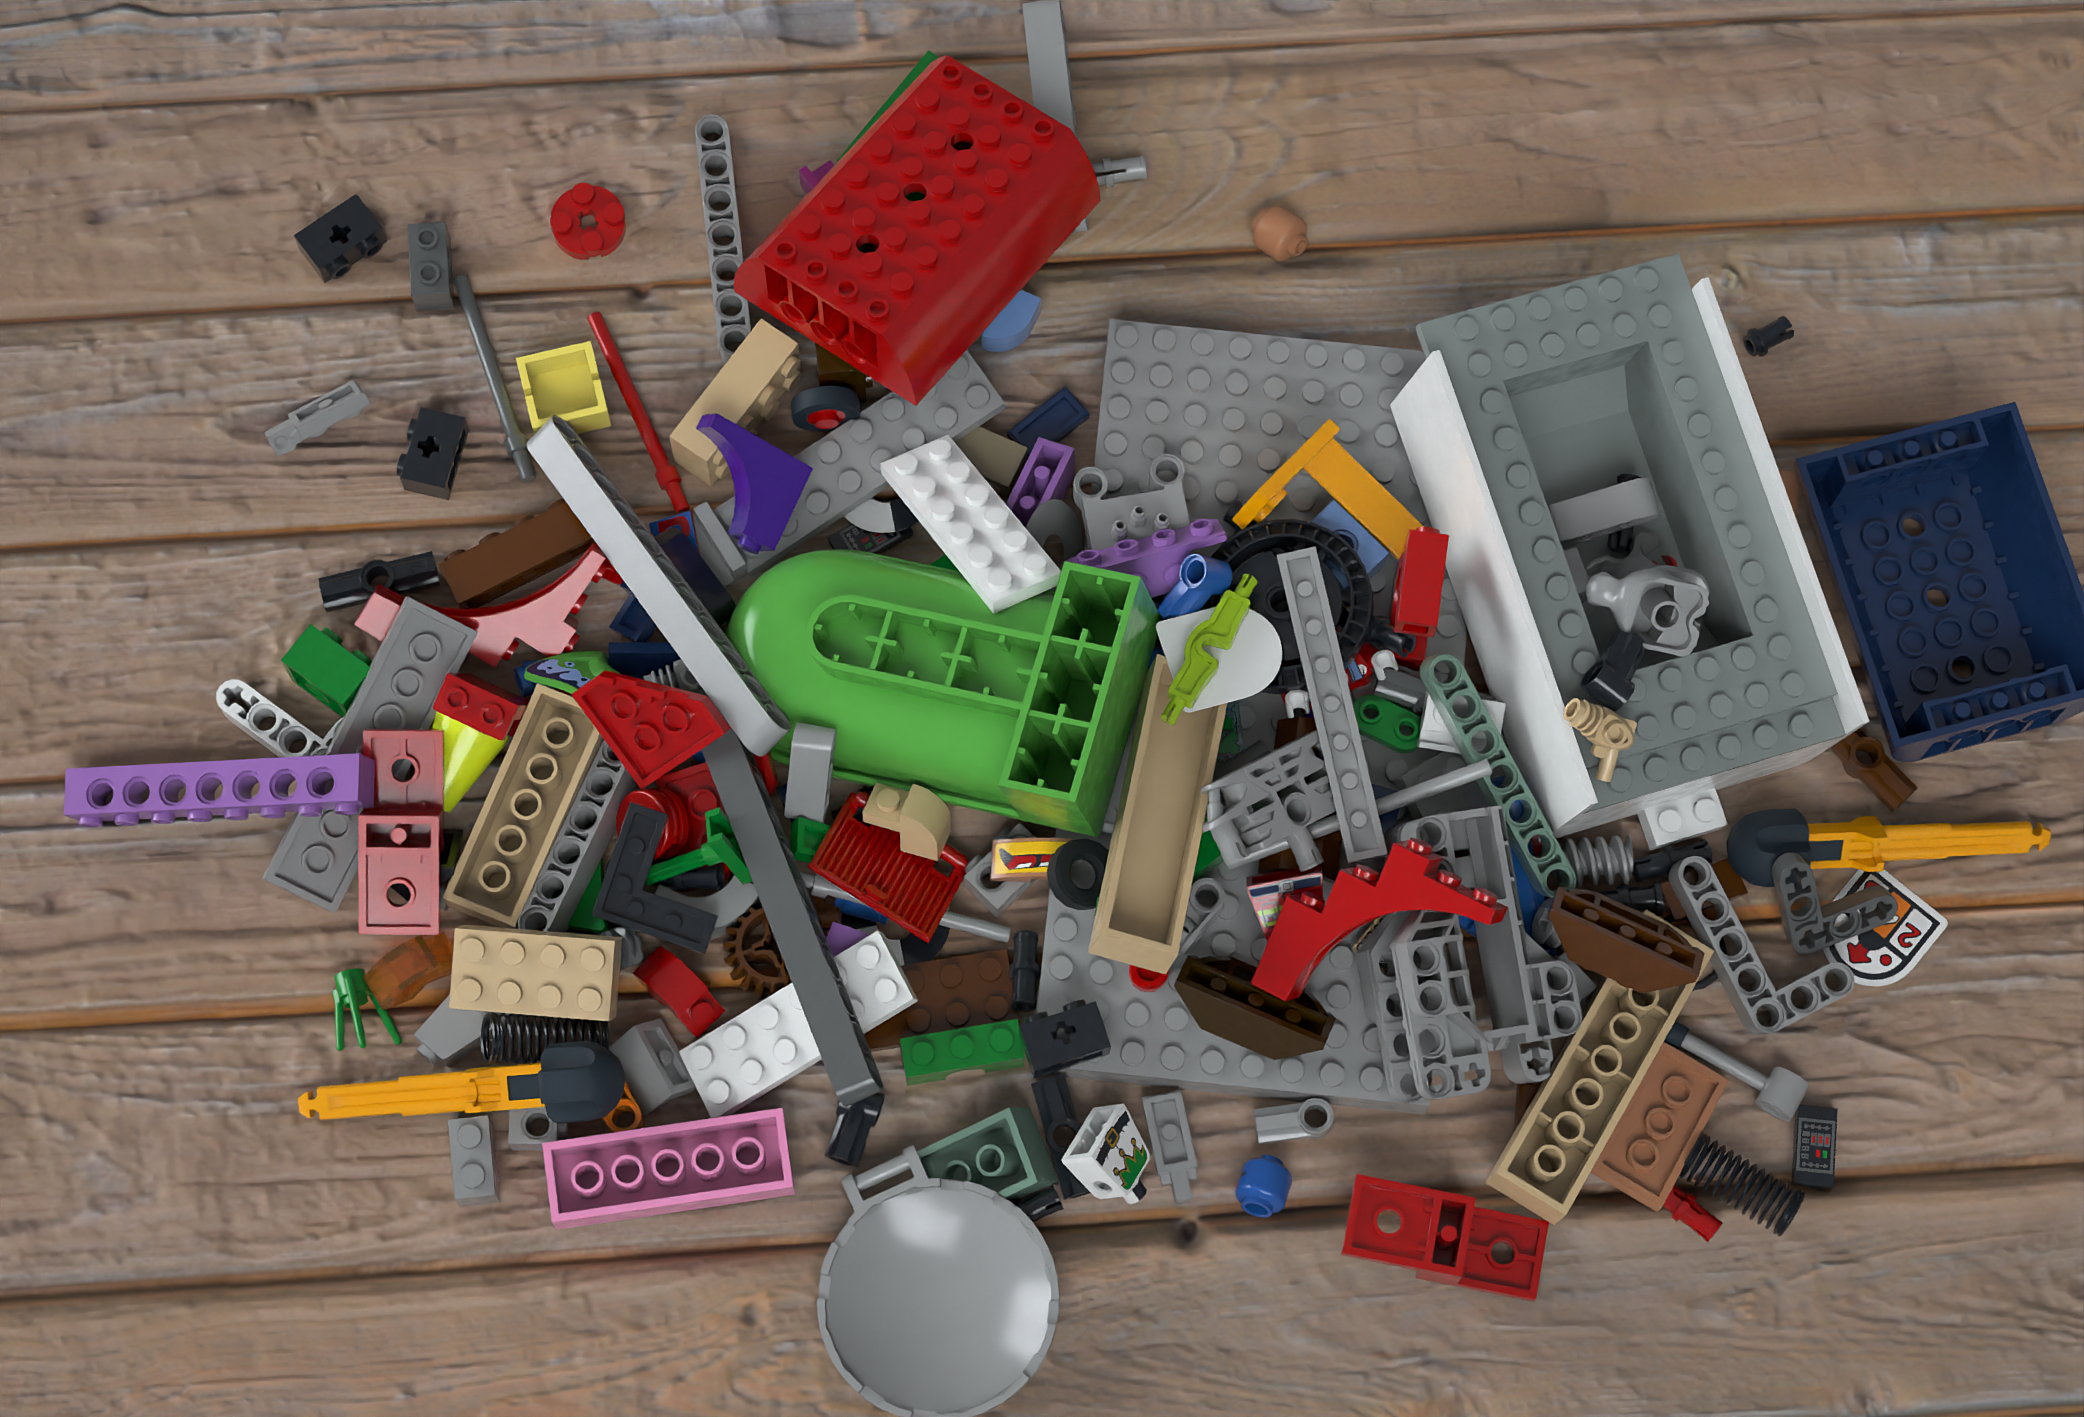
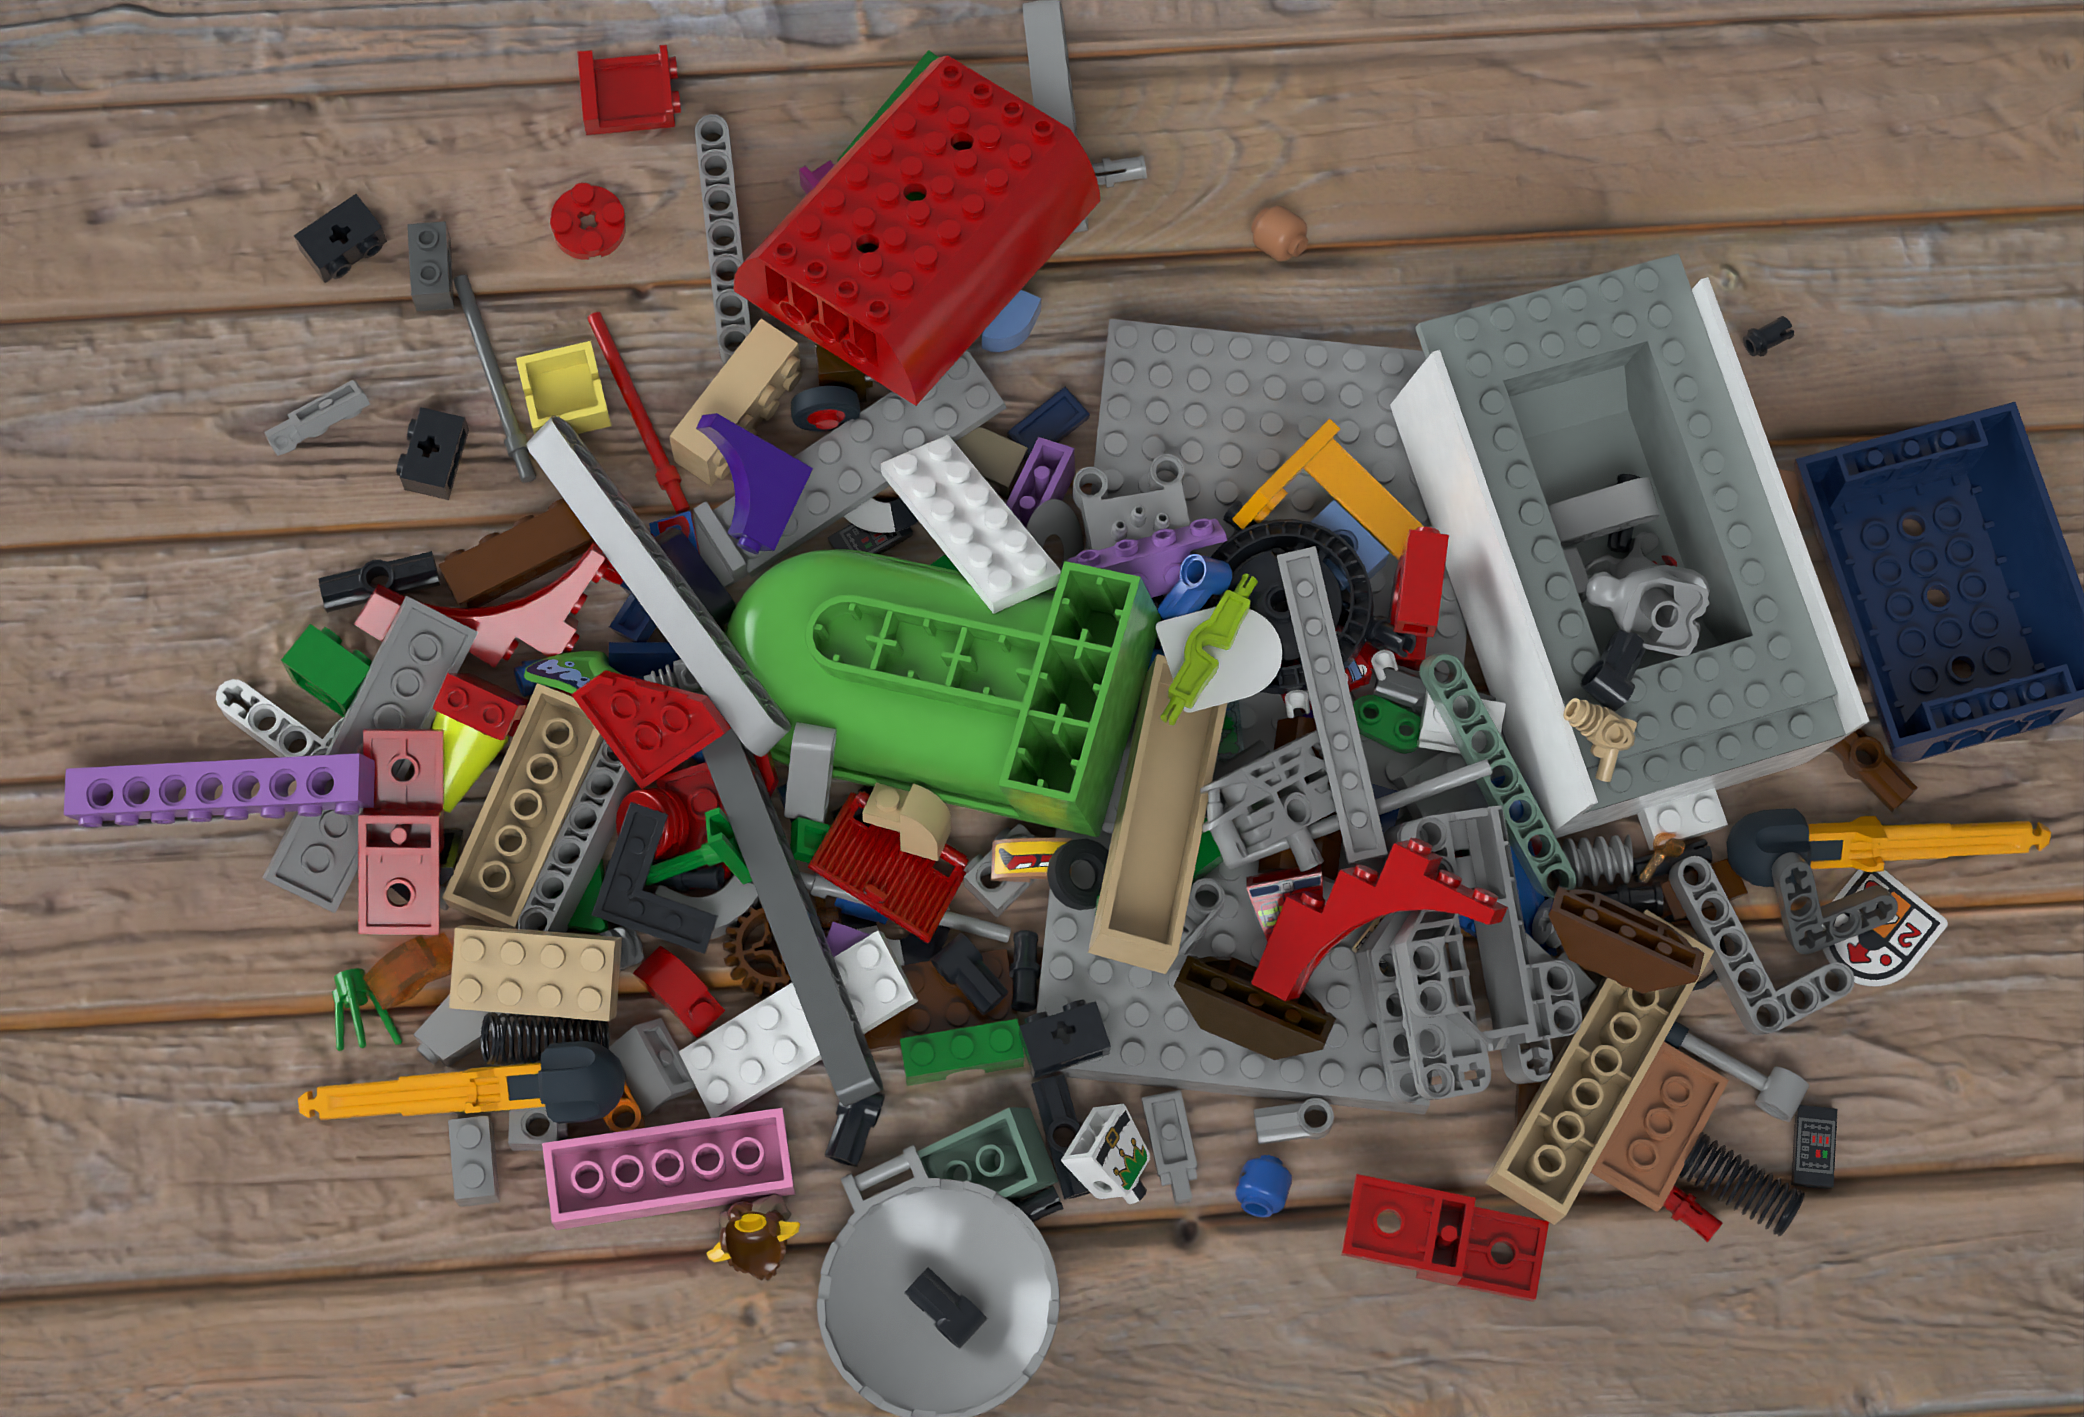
(628, 92): none -> red panel
(754, 1236): none -> reddish brown hair
(953, 1314): none -> black piece
(963, 966): none -> black piece
(1146, 980): red tile -> none
(1671, 848): none -> clear orange hand

